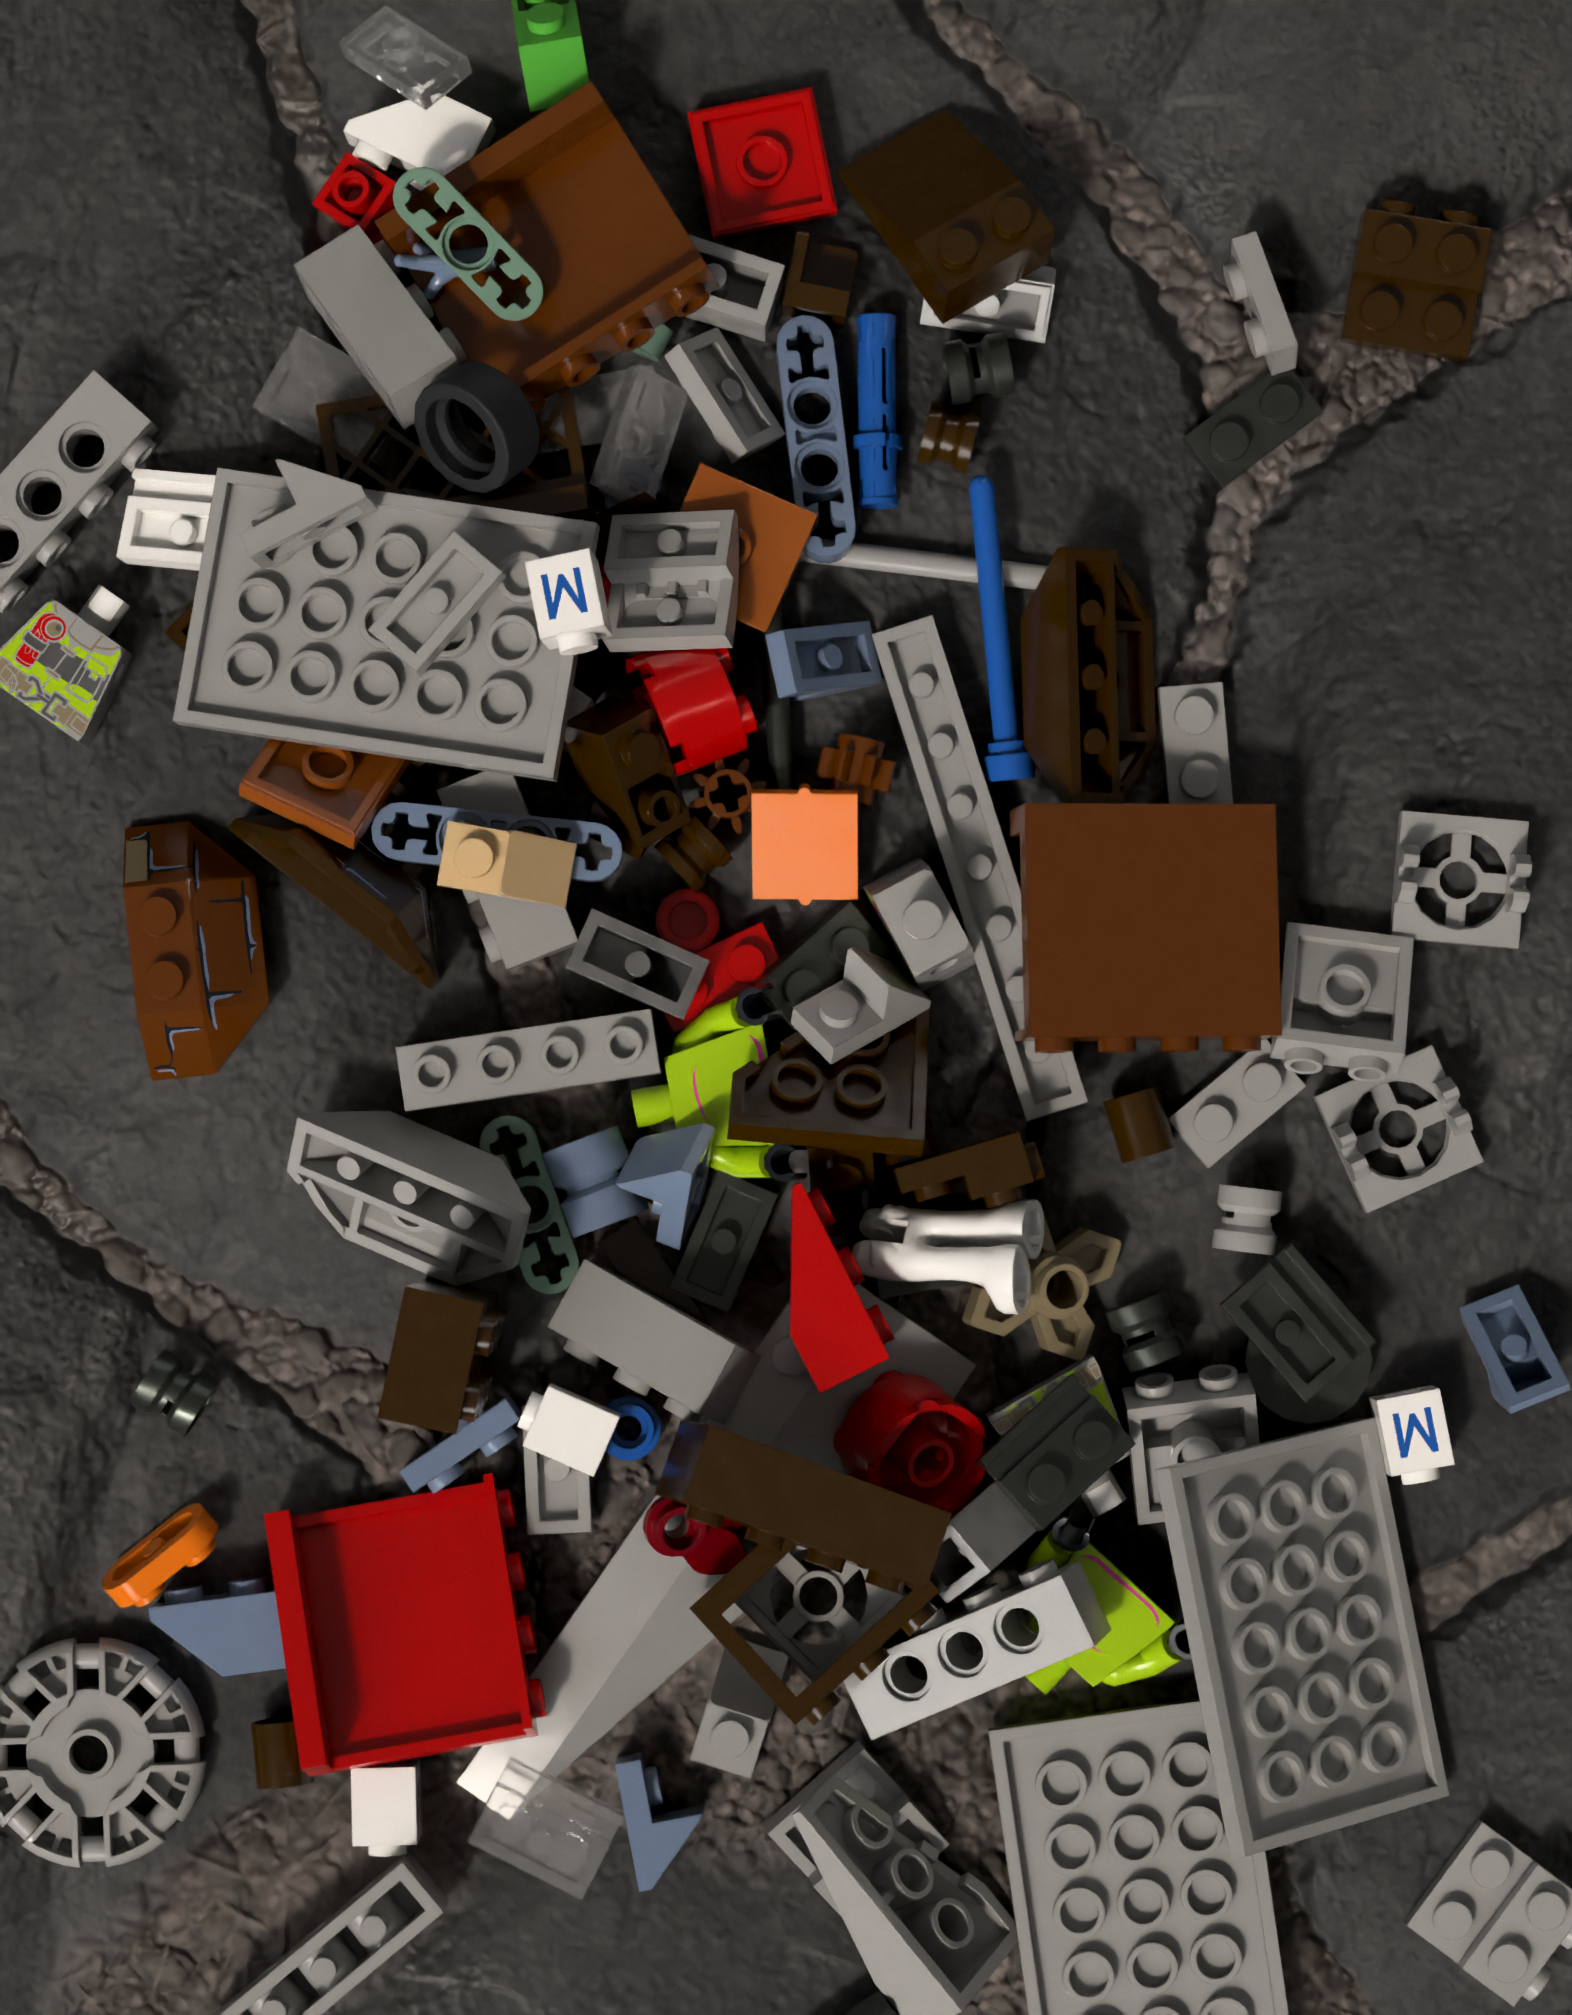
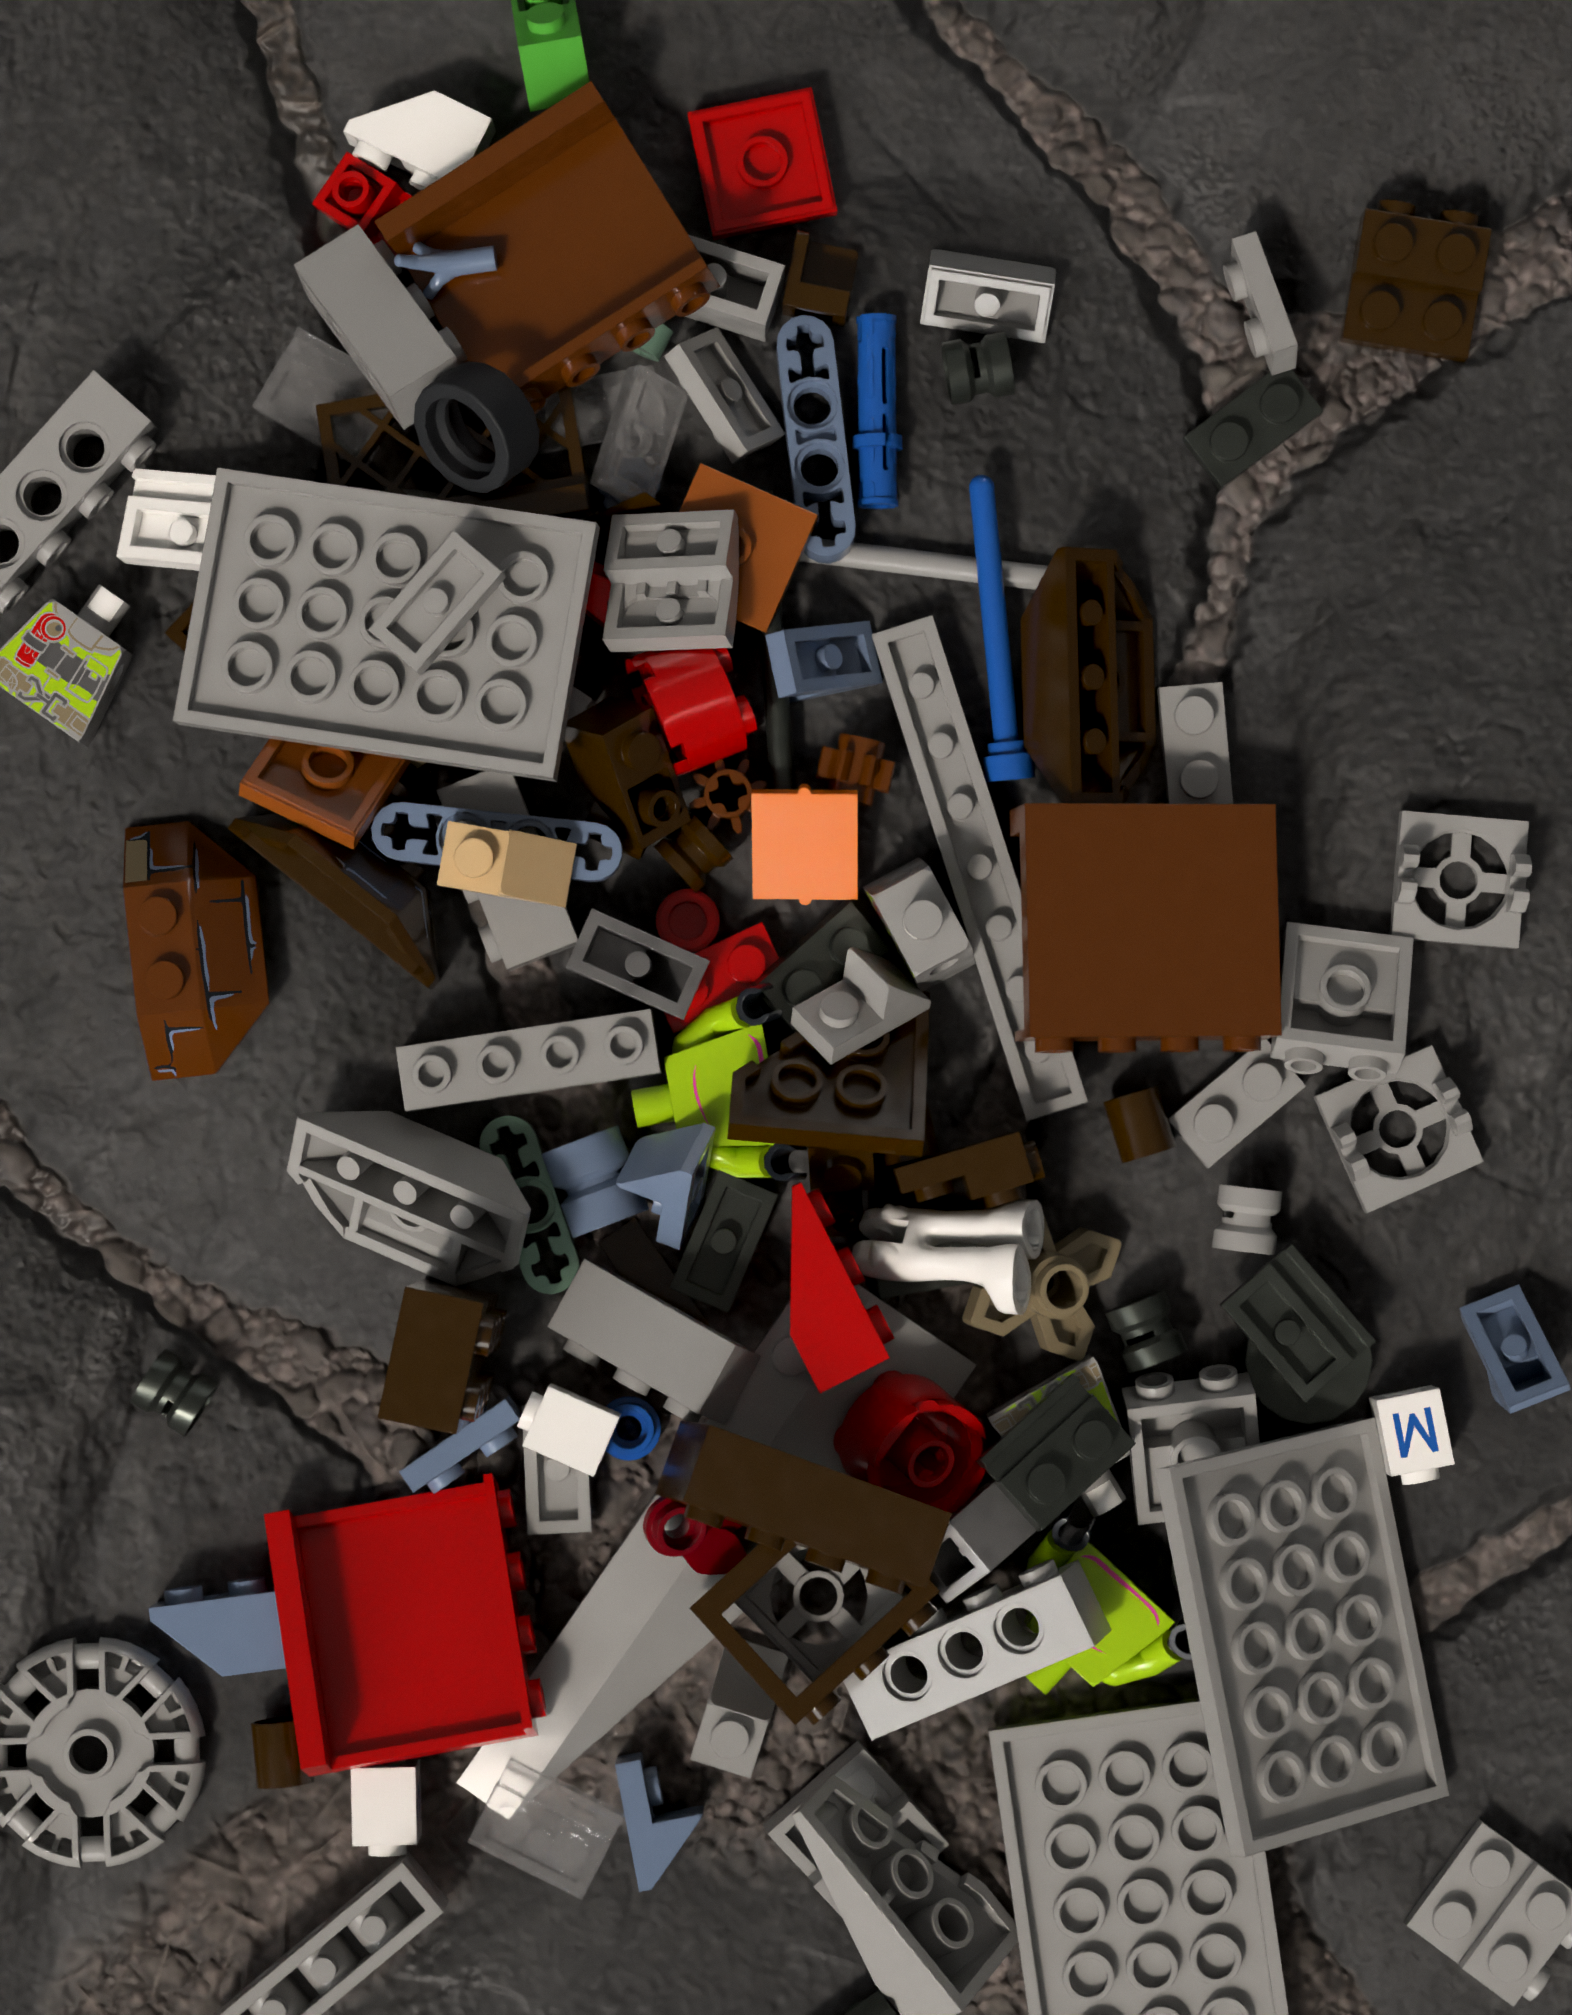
(144, 1569): orange plate -> none
(321, 509): light grey slope -> none
(405, 57): clear plate -> none
(445, 198): sand green beam -> none
(569, 601): white brick -> none
(949, 437): dark brown wheel -> none
(950, 213): dark brown slope -> none

